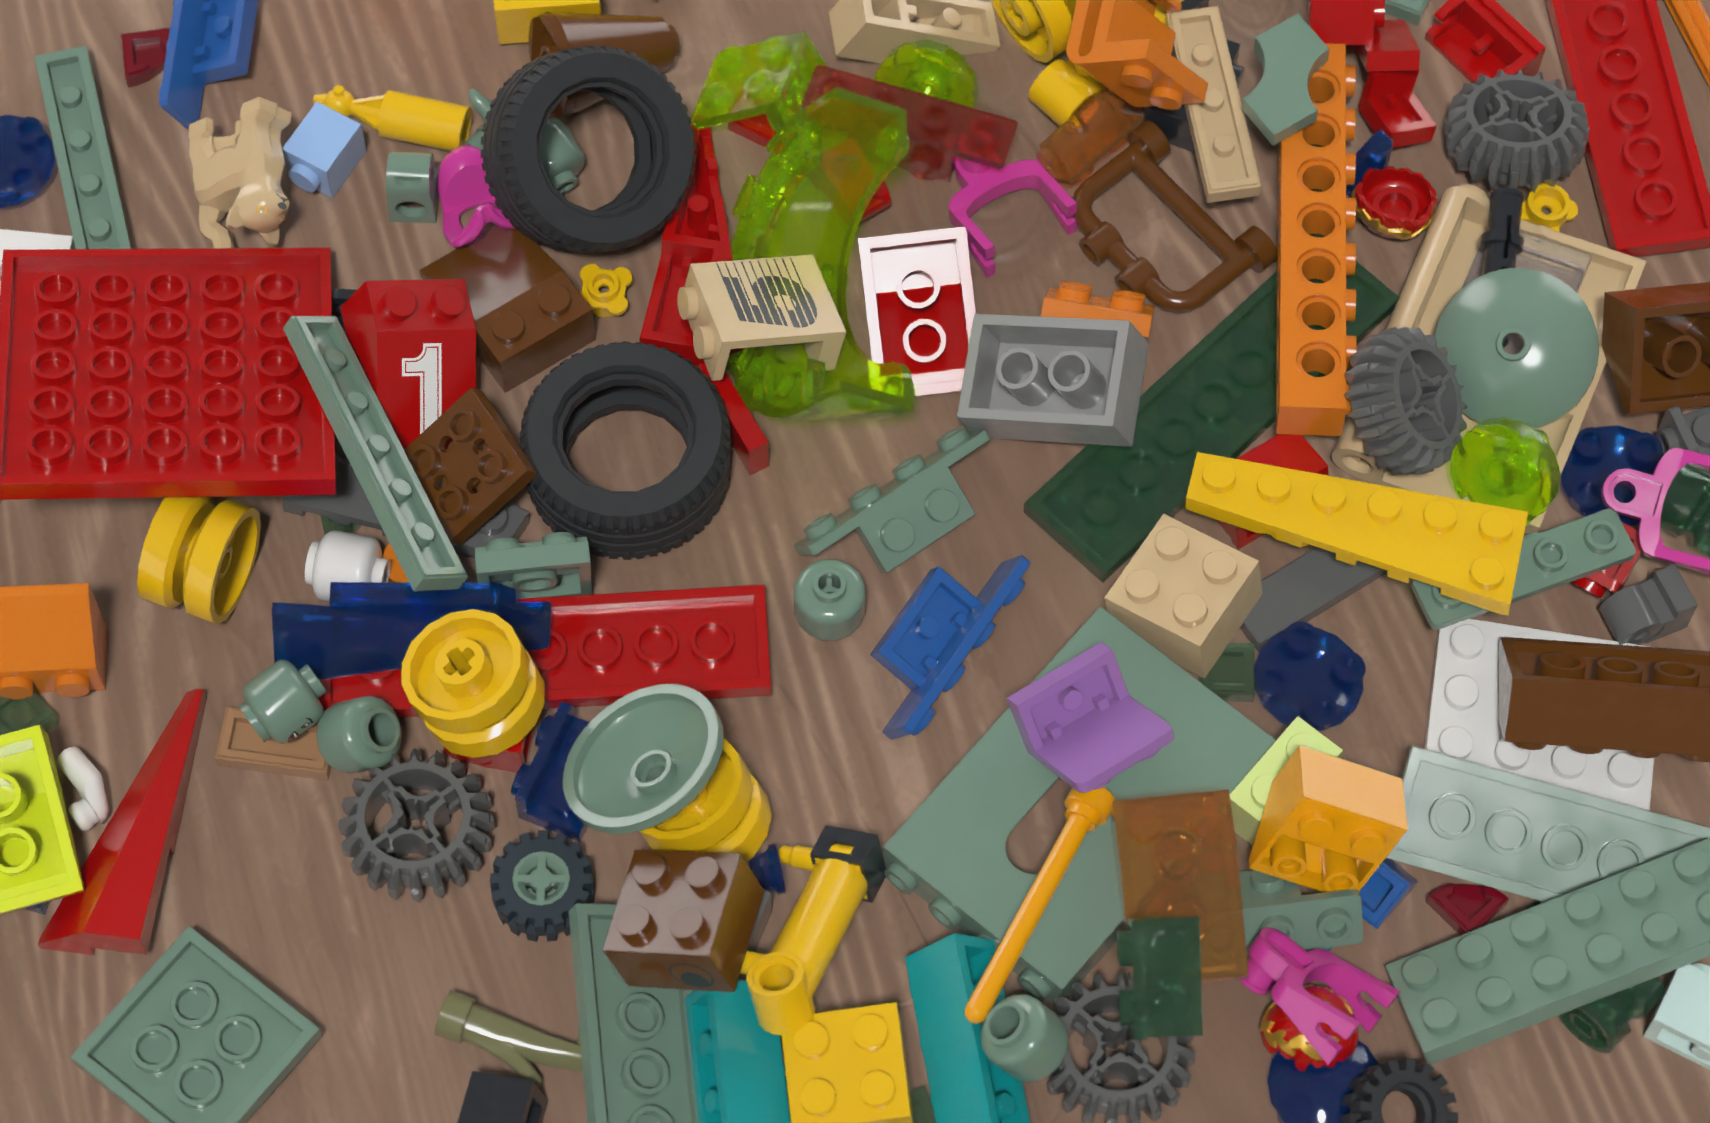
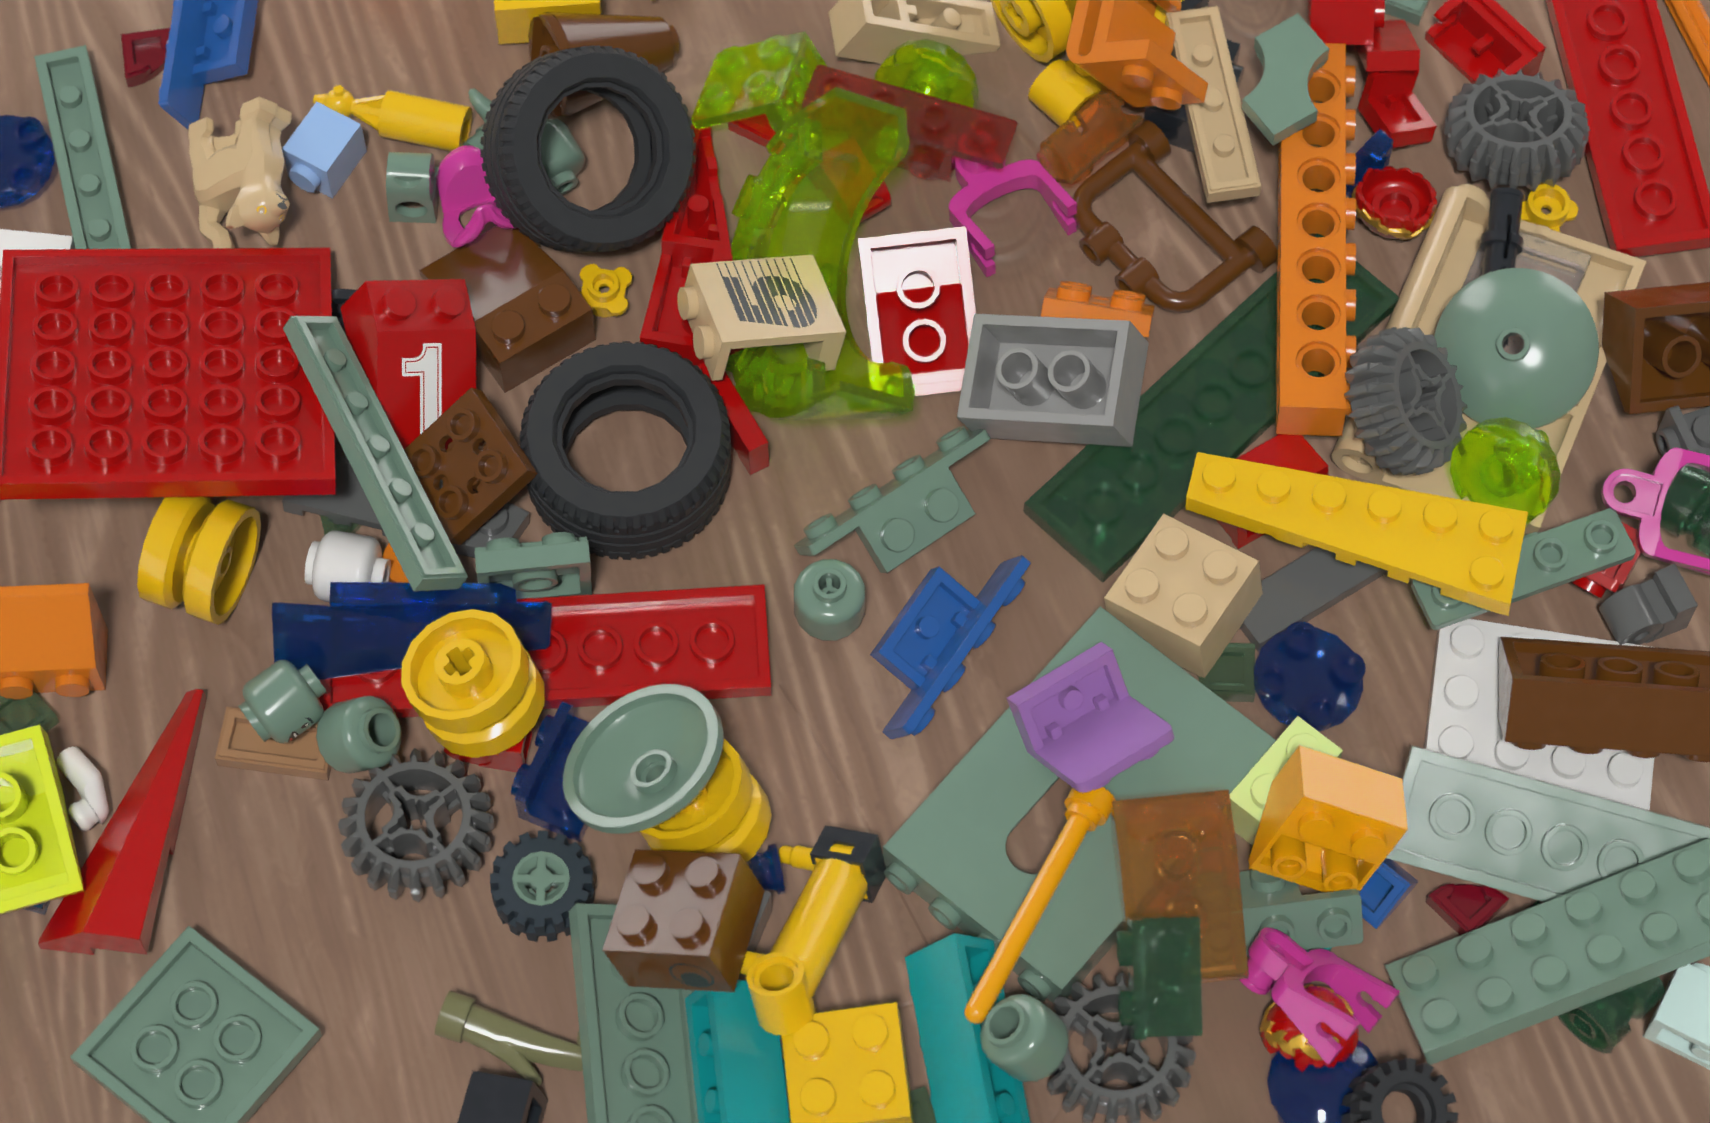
(1600, 453): clear blue dish -> none

